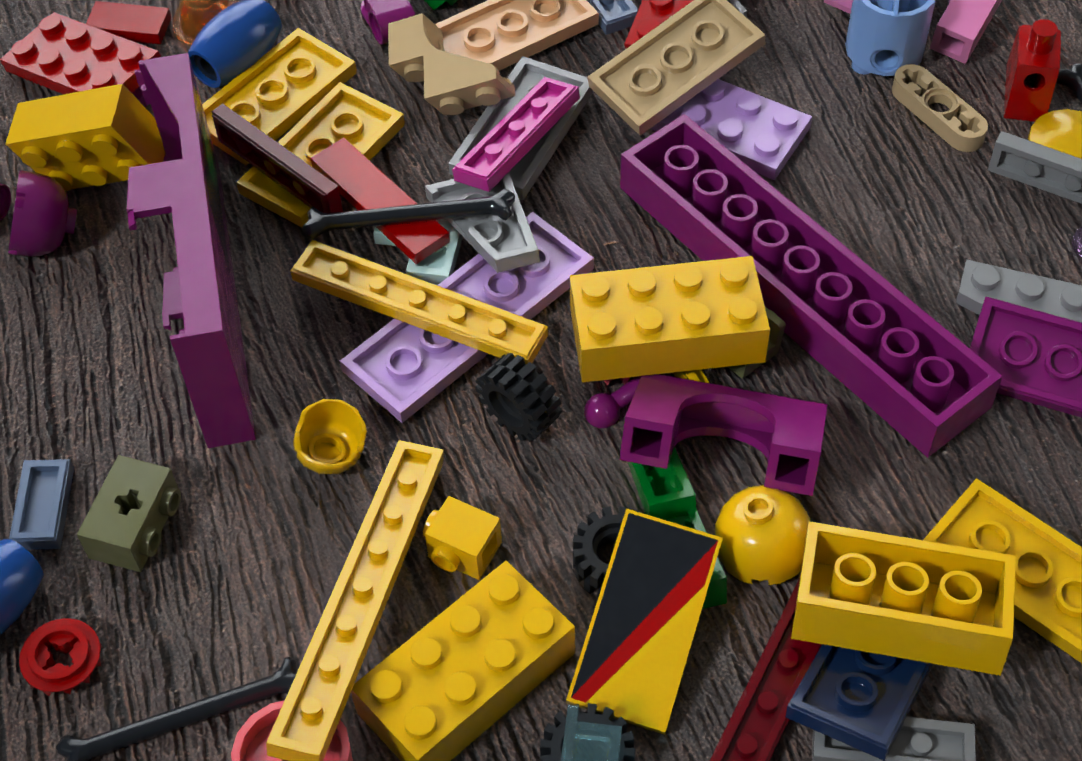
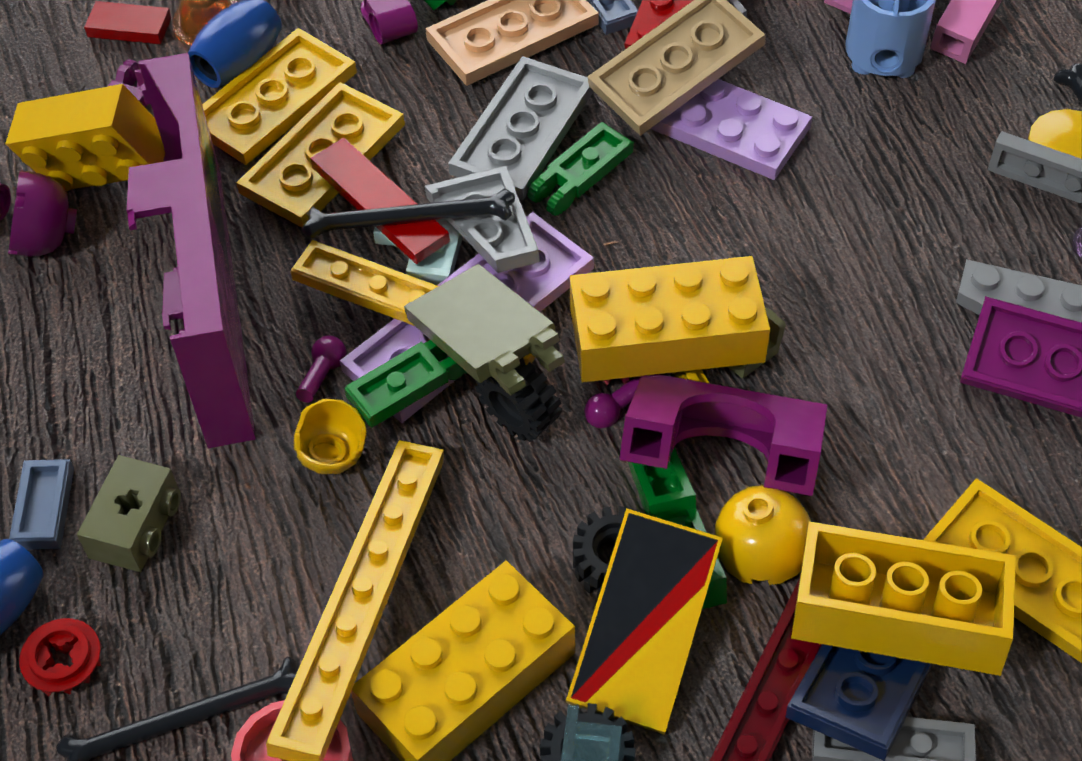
(75, 57): plate -> none
(276, 161): dark red tile -> none
(326, 356): none -> magenta bar
(401, 382): none -> green hinge
(449, 79): tan arch -> none
(462, 537): yellow brick -> none
(485, 327): none -> tile
(516, 134): dark pink tile -> none
(580, 167): none -> green hinge
(823, 292): magenta brick -> none
(958, 126): tan beam -> none
(1033, 51): red torso -> none

